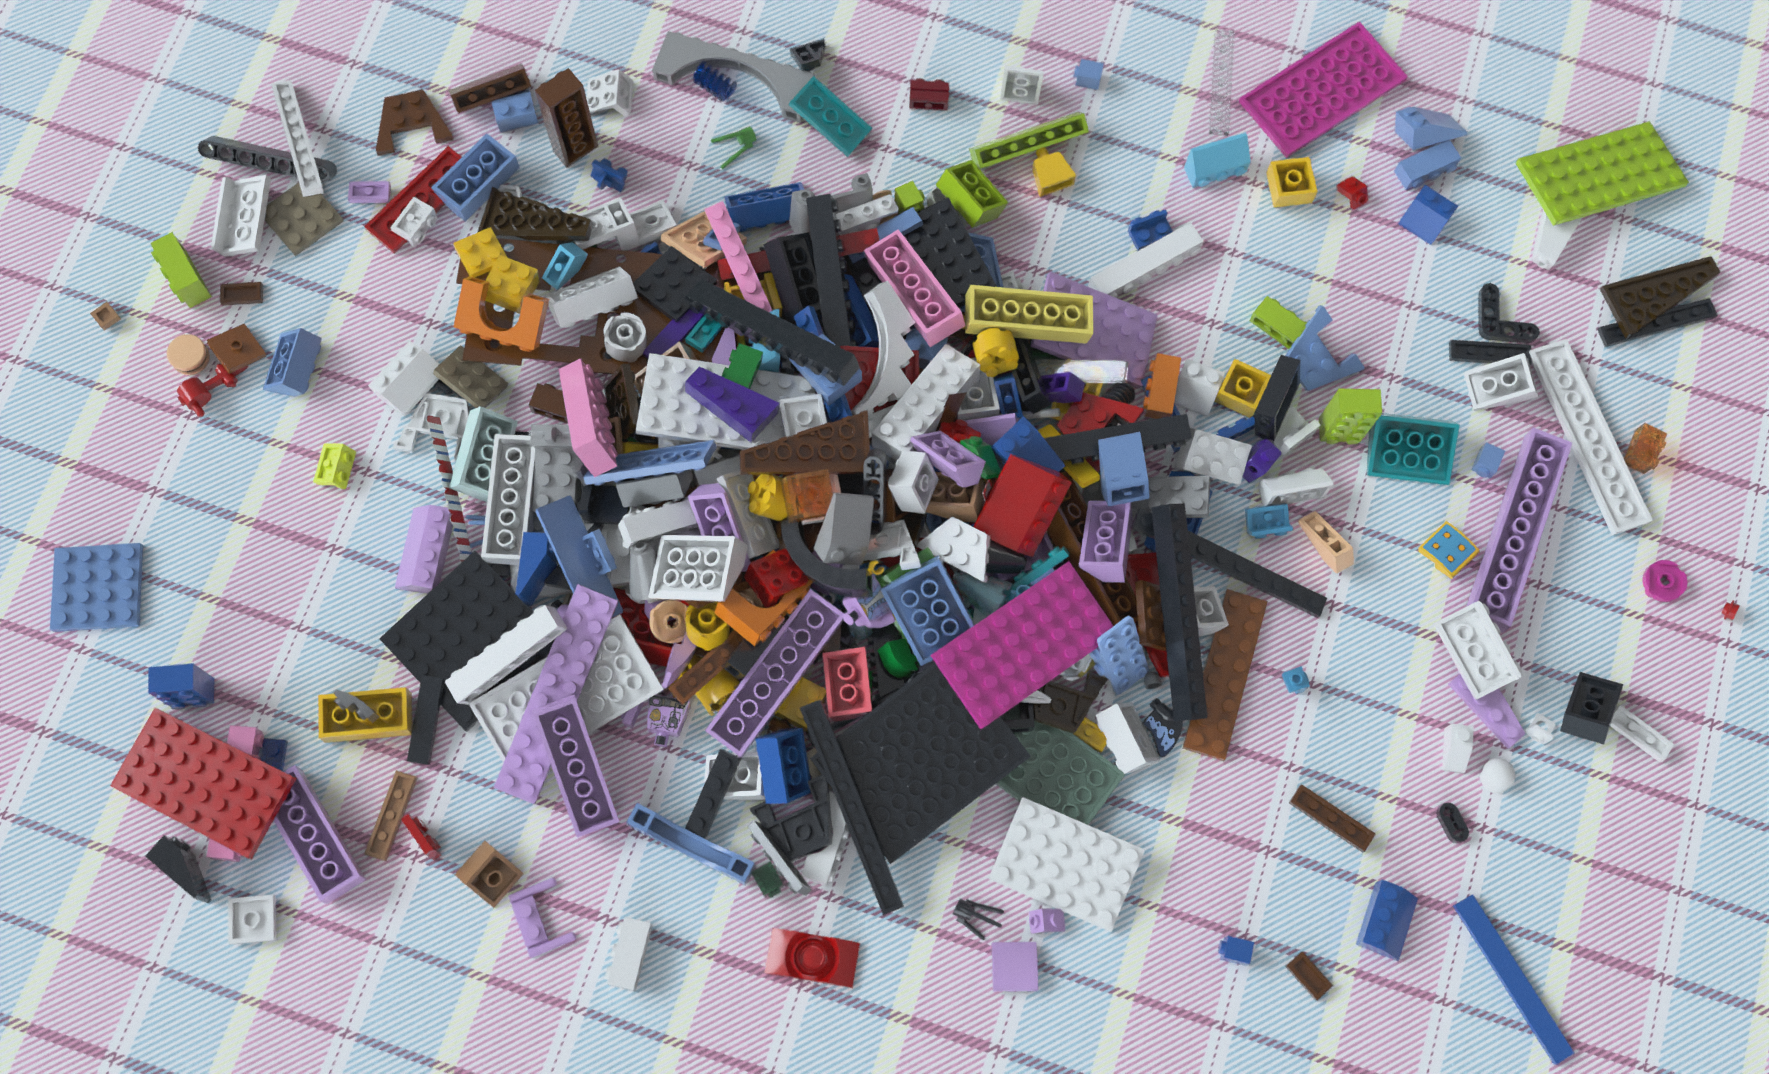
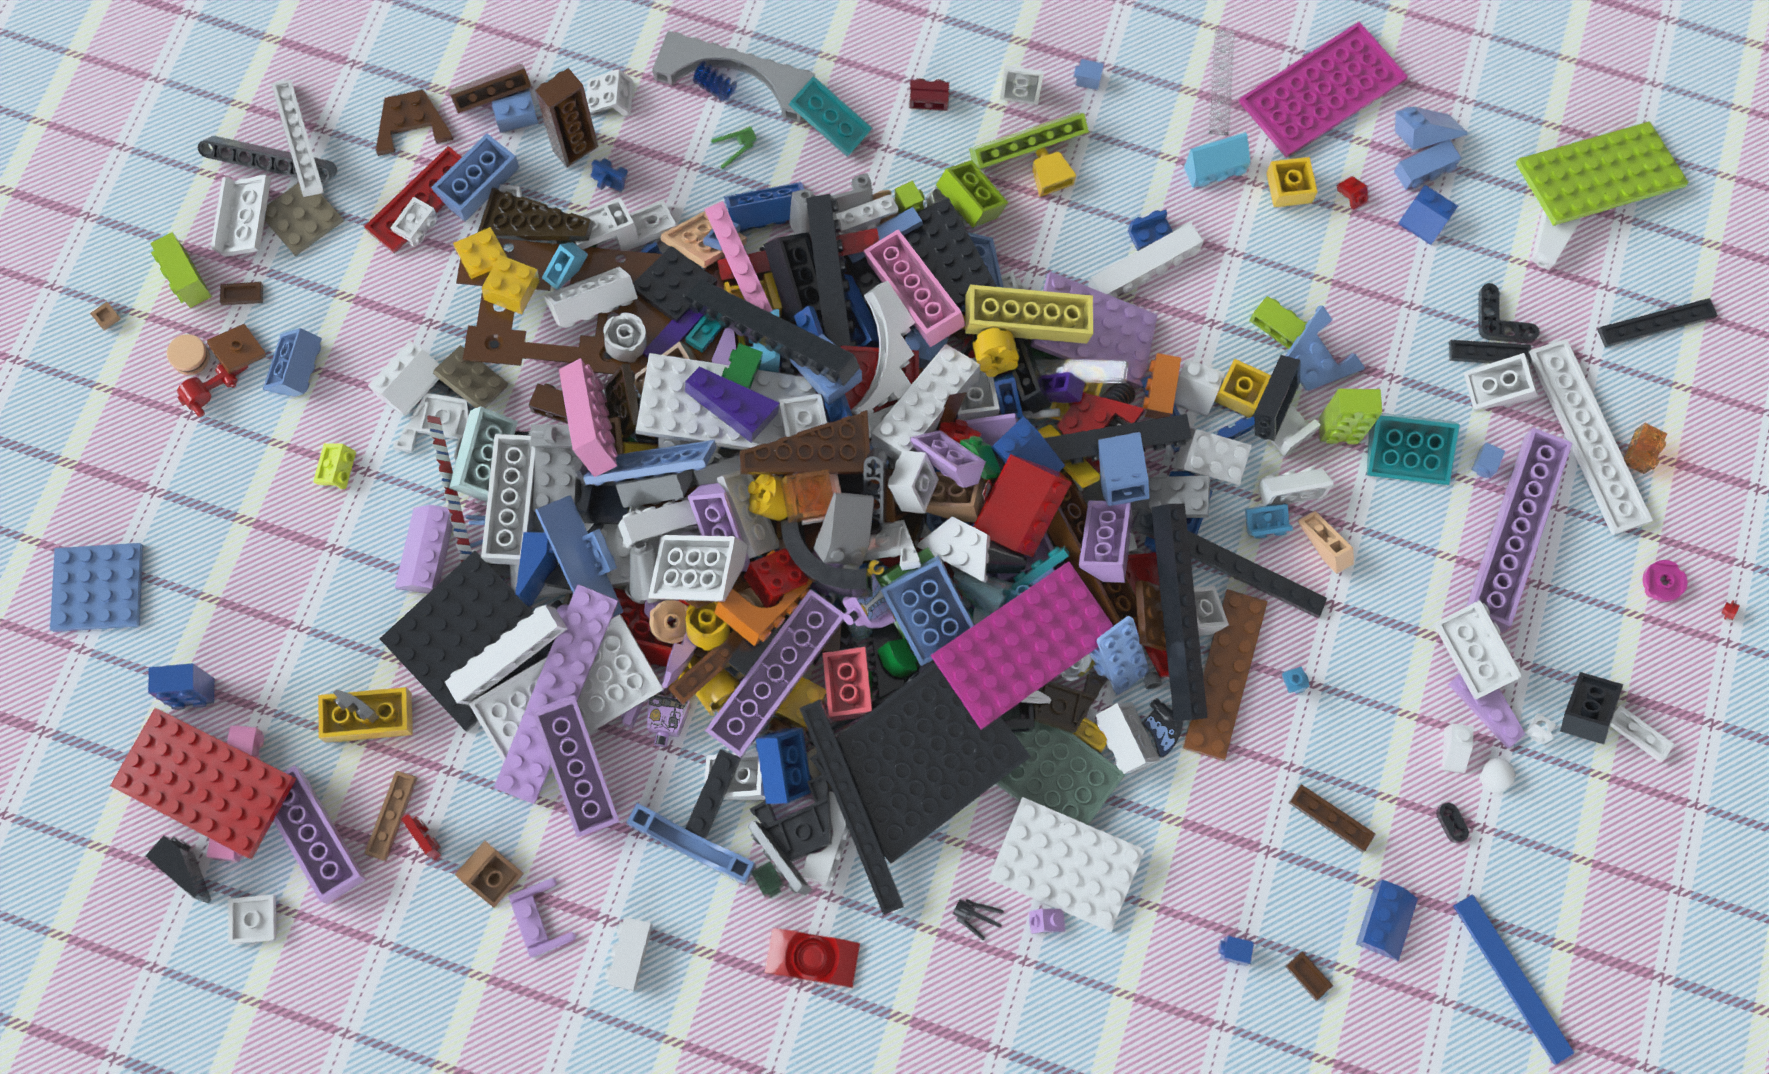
(274, 752): clear blue plate -> none
(369, 192): lavender plate -> none
(425, 719): black tile -> none
(473, 318): orange arch -> none
(809, 55): black wing -> none
(1014, 966): lavender slope -> none
(1261, 457): dark purple torso -> none
(1449, 549): slope -> none
(1648, 296): dark brown wing -> none

